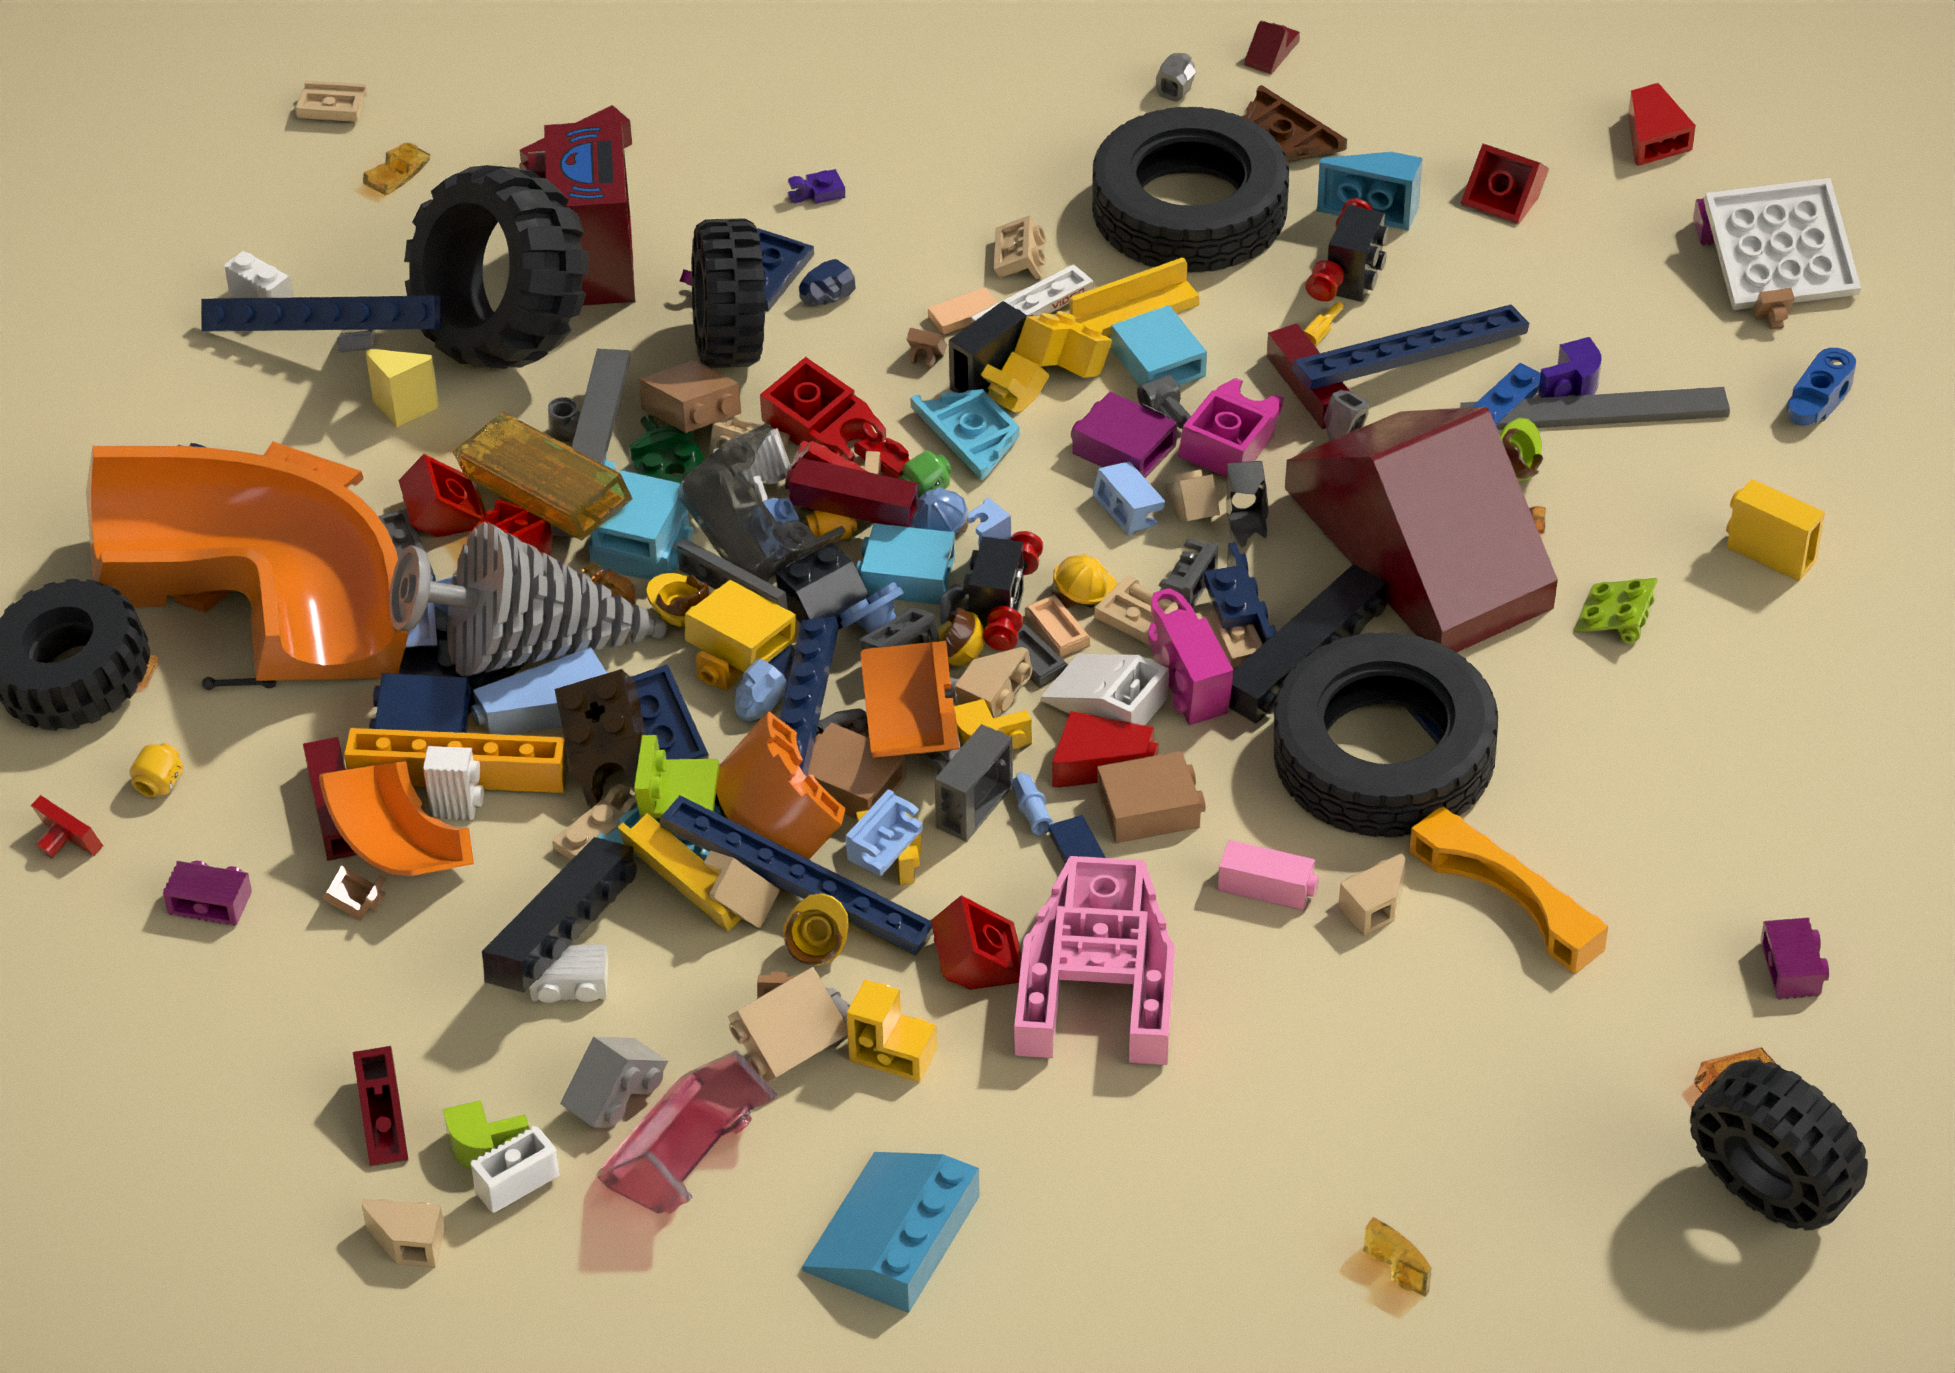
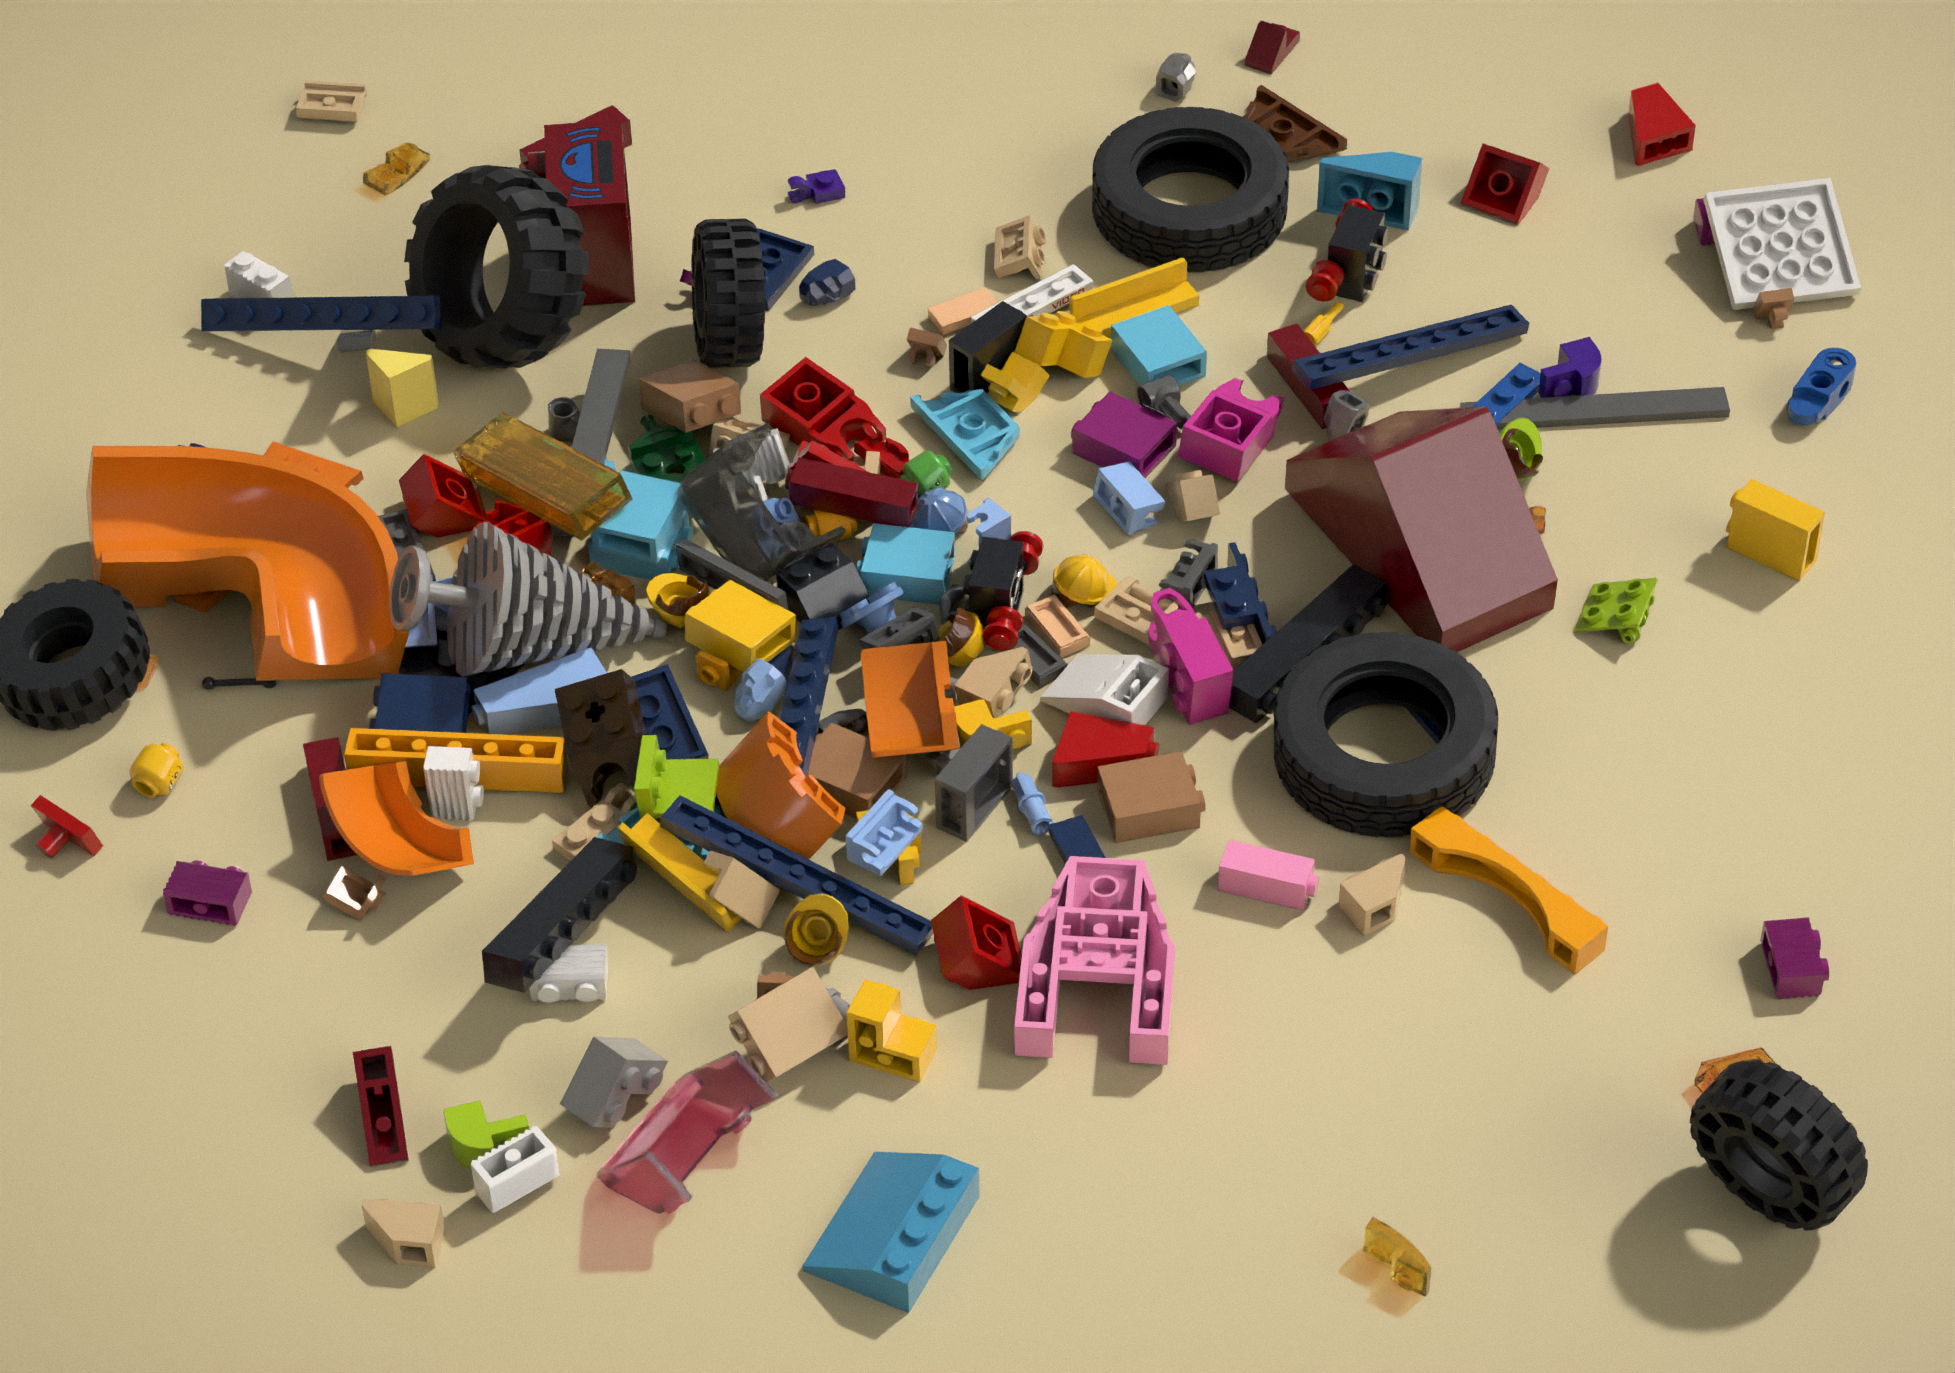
(1246, 479): dark grey piece -> none

